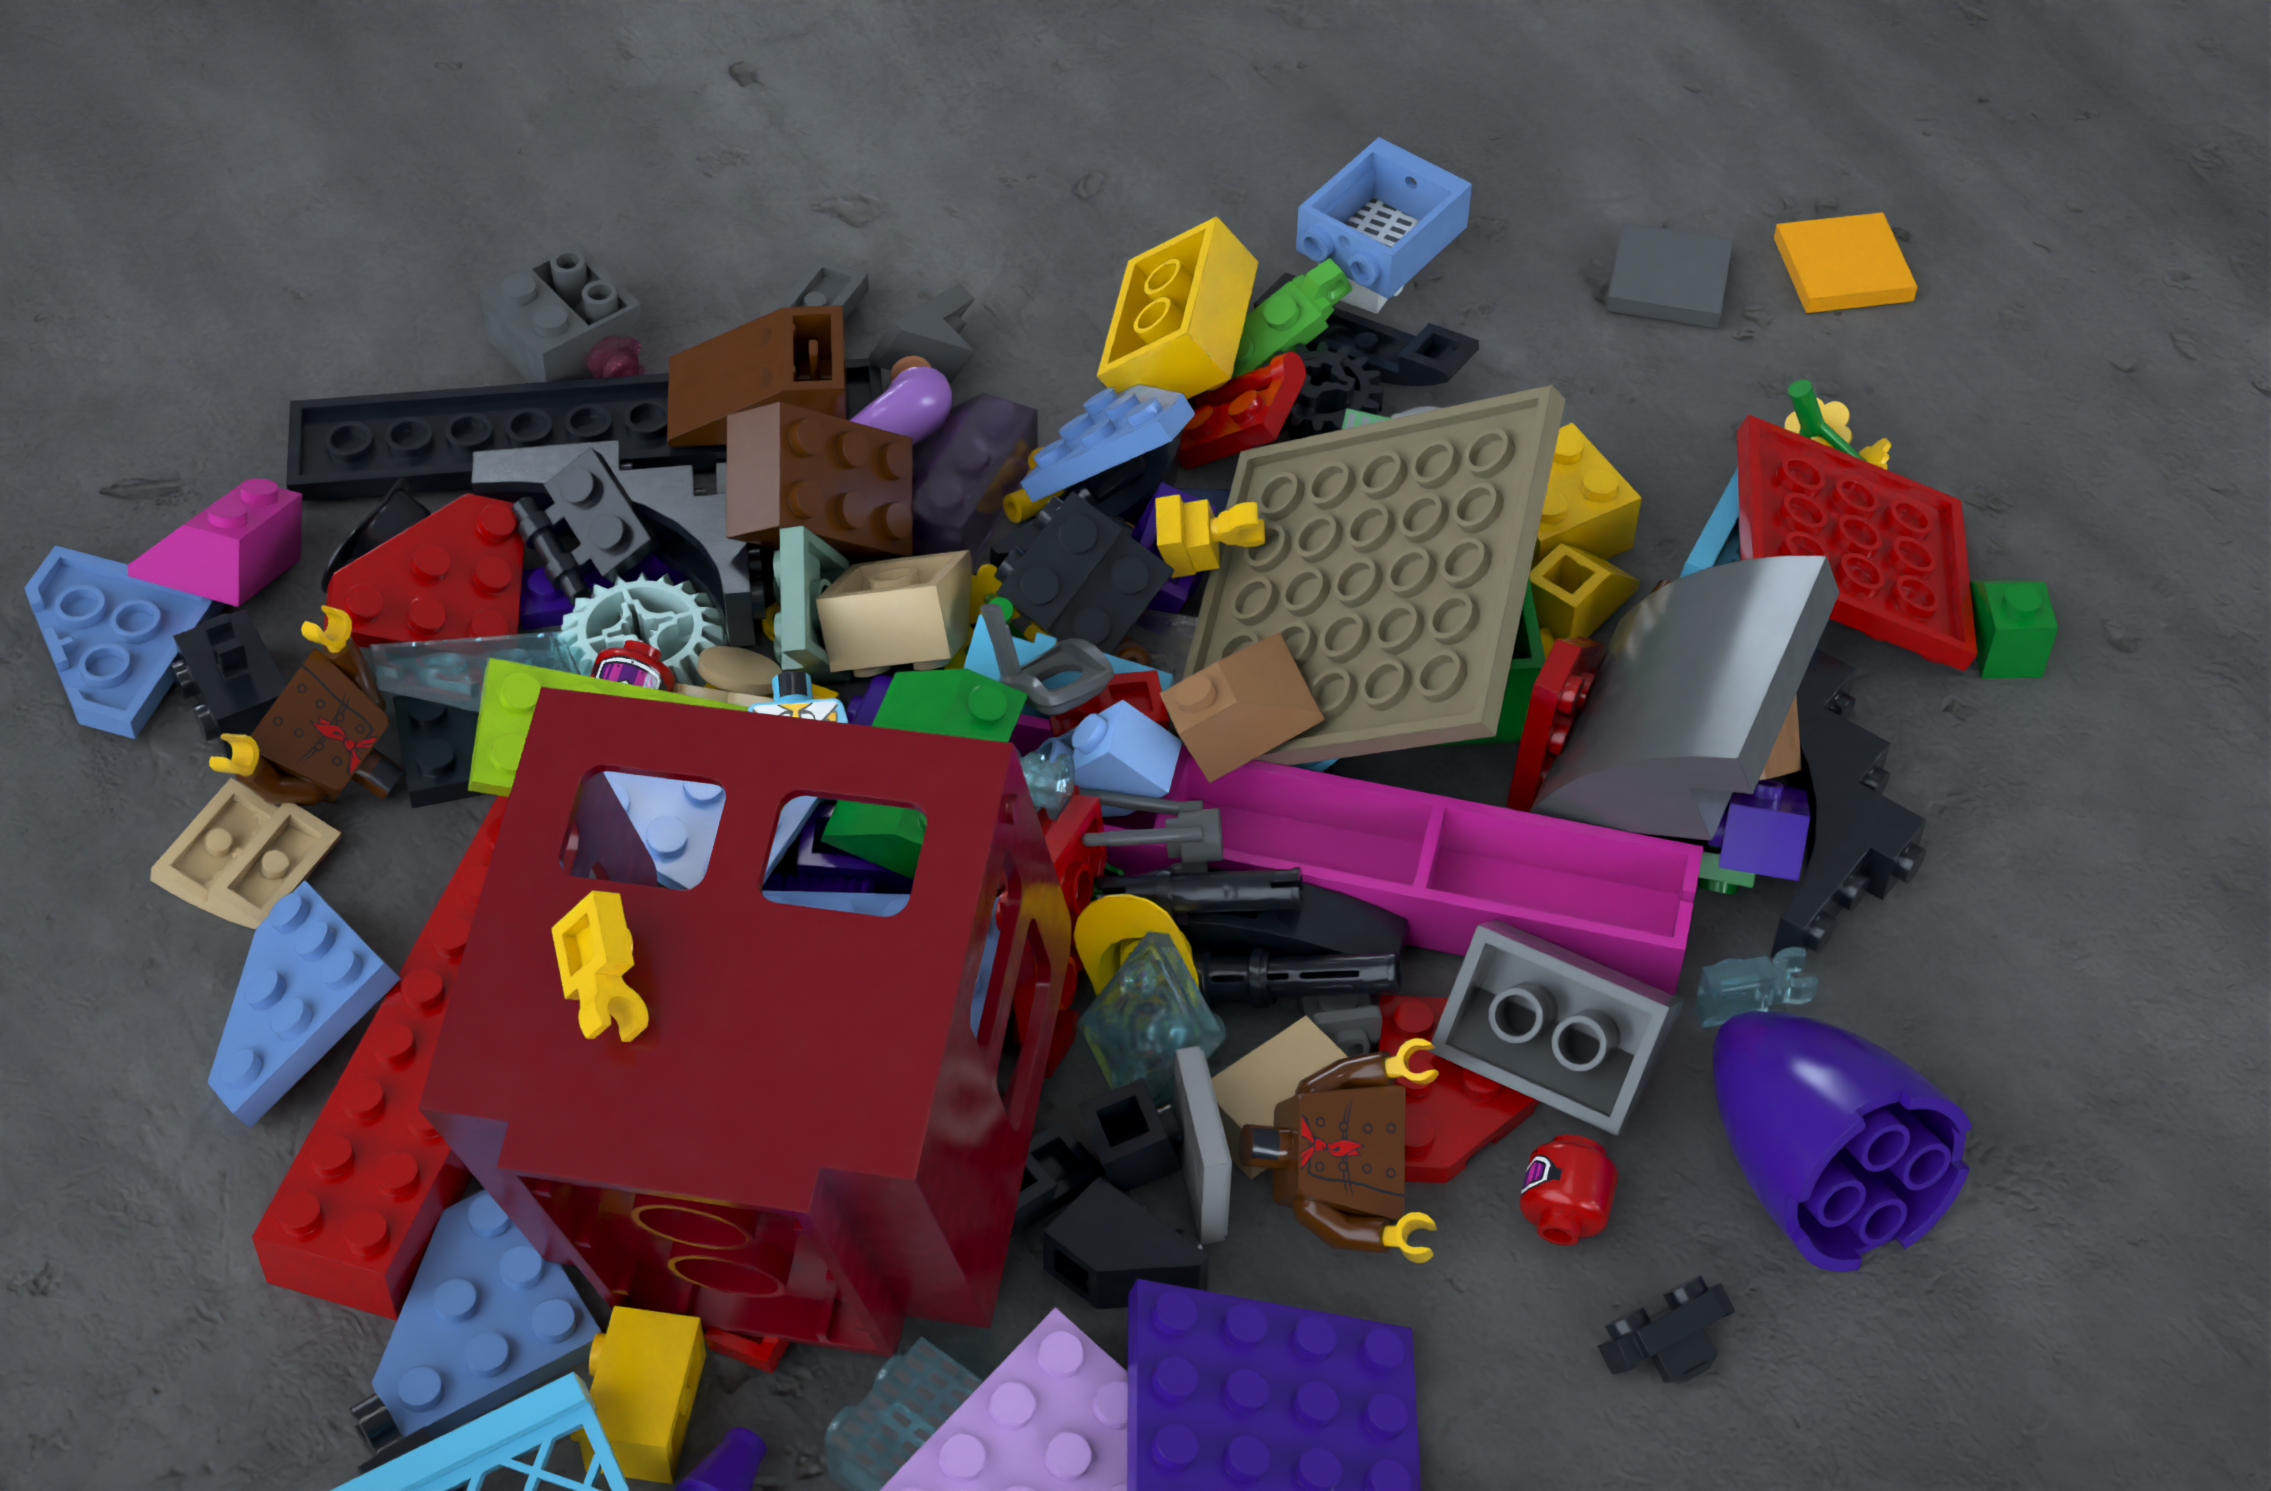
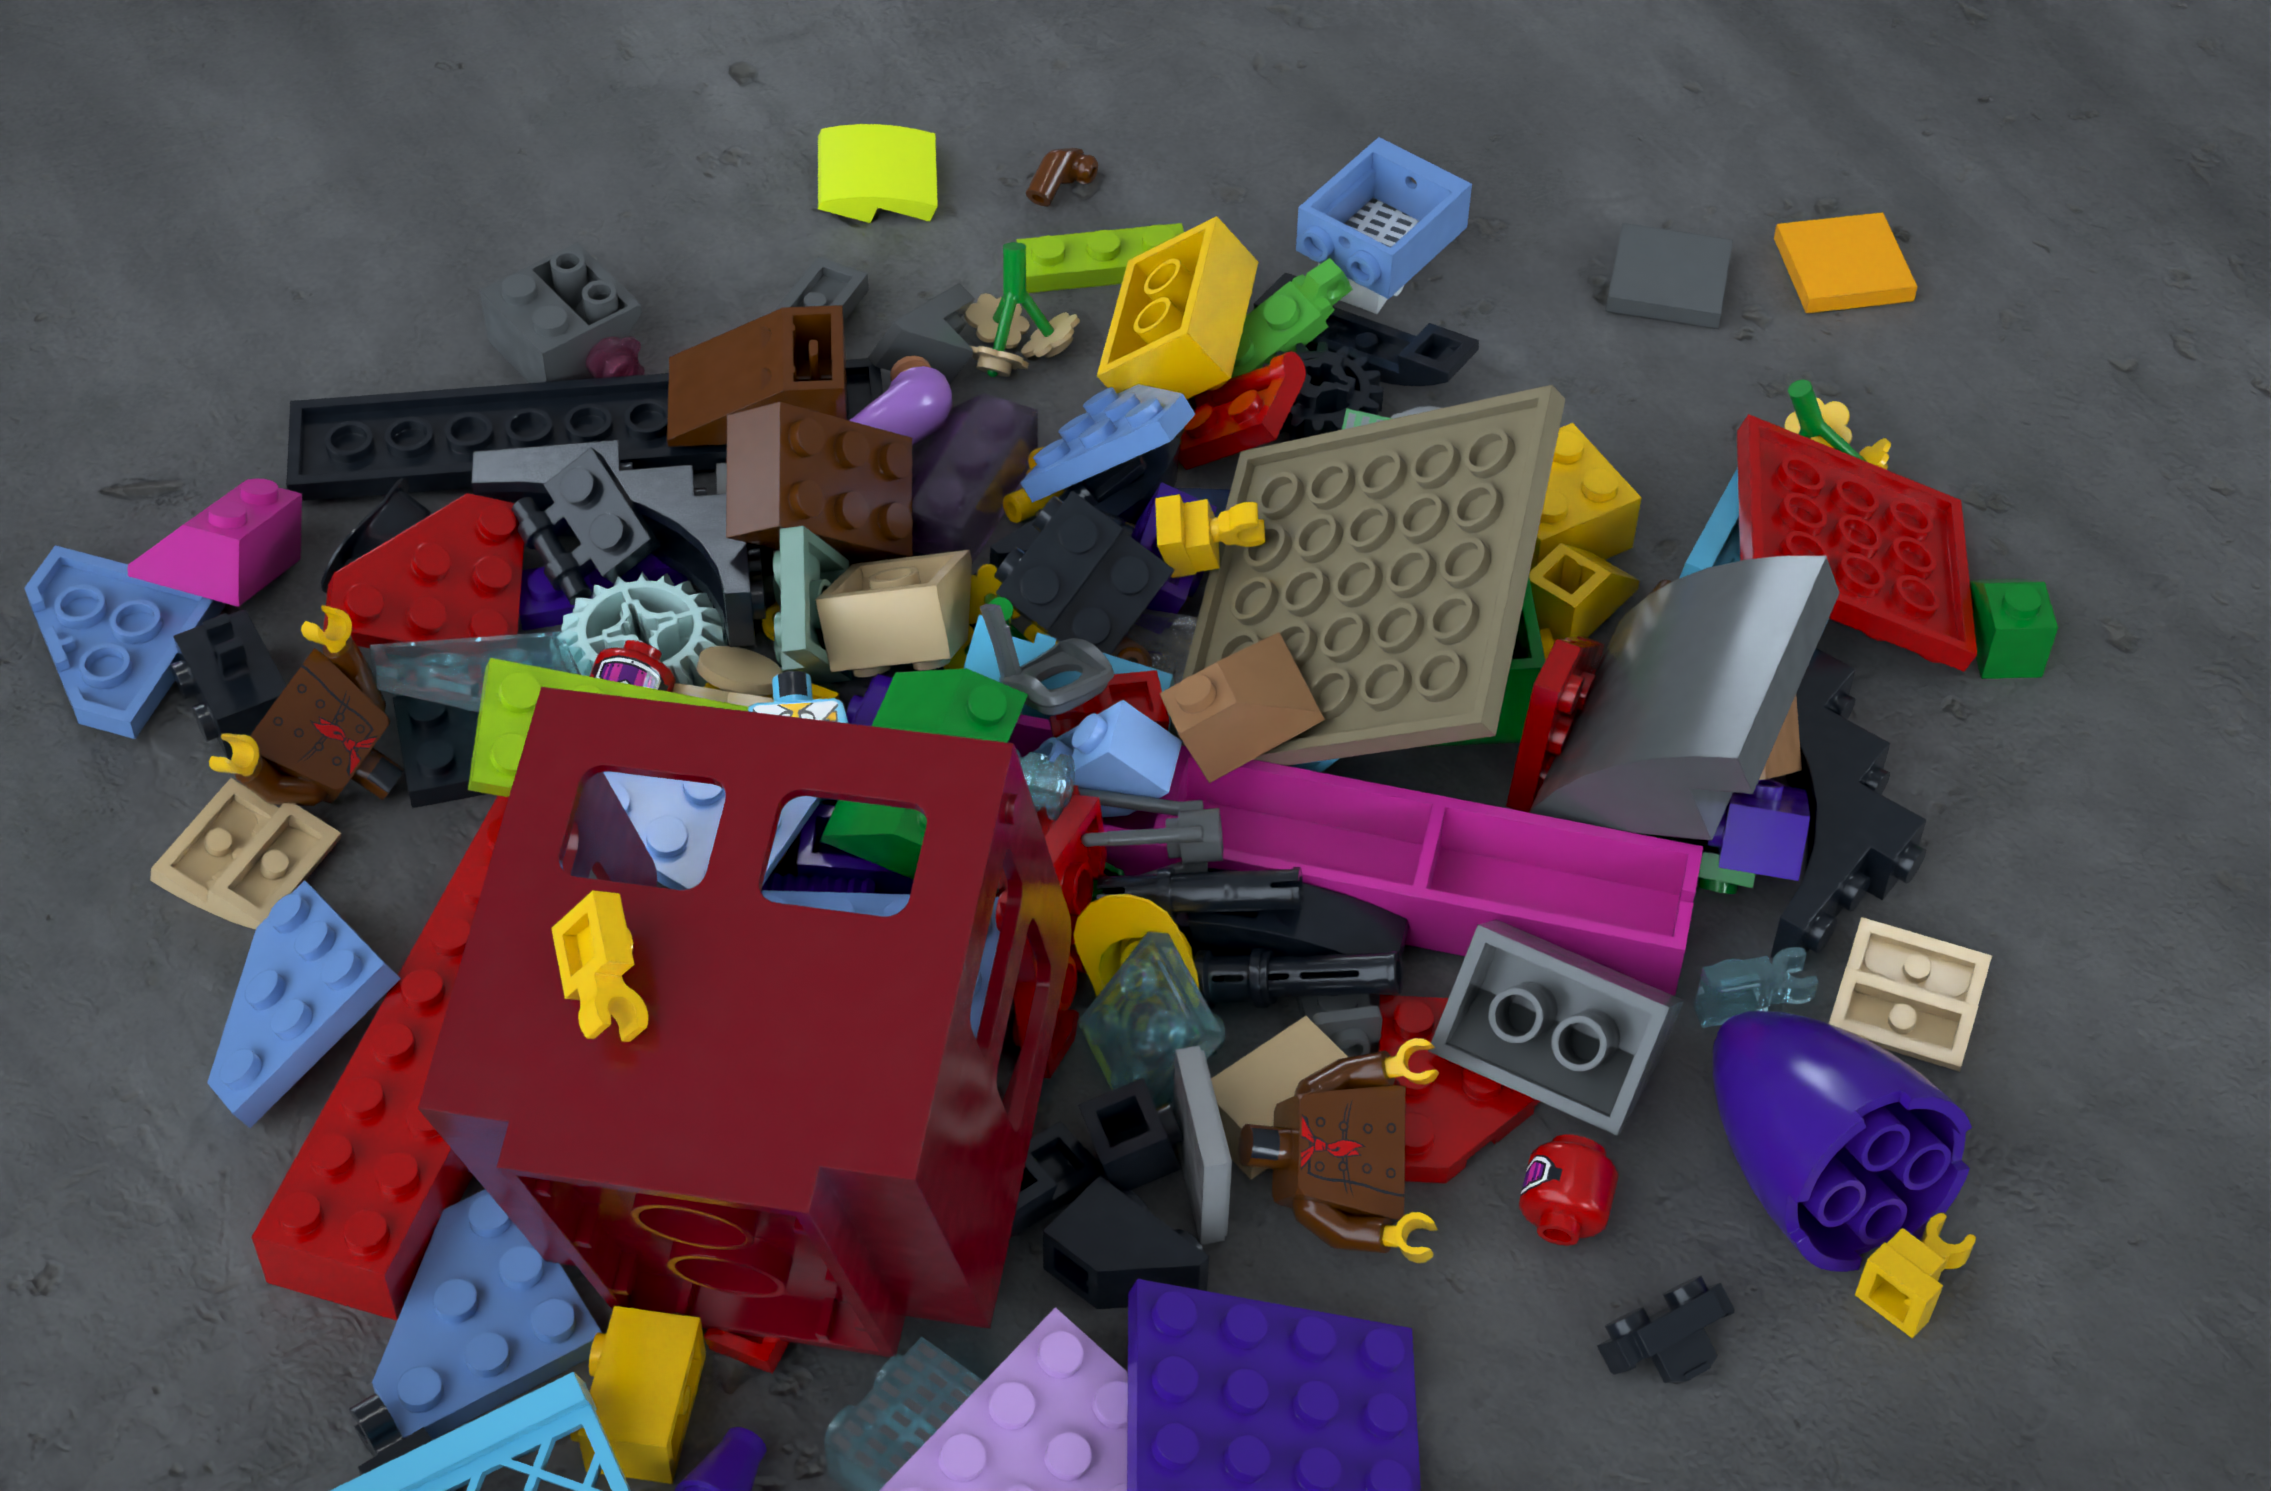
(877, 168): none -> neon yellow slope
(1001, 321): none -> tan plant
(1059, 168): none -> reddish brown arm
(1088, 257): none -> lime plate
(1905, 1273): none -> yellow piece
(1911, 993): none -> tan slope

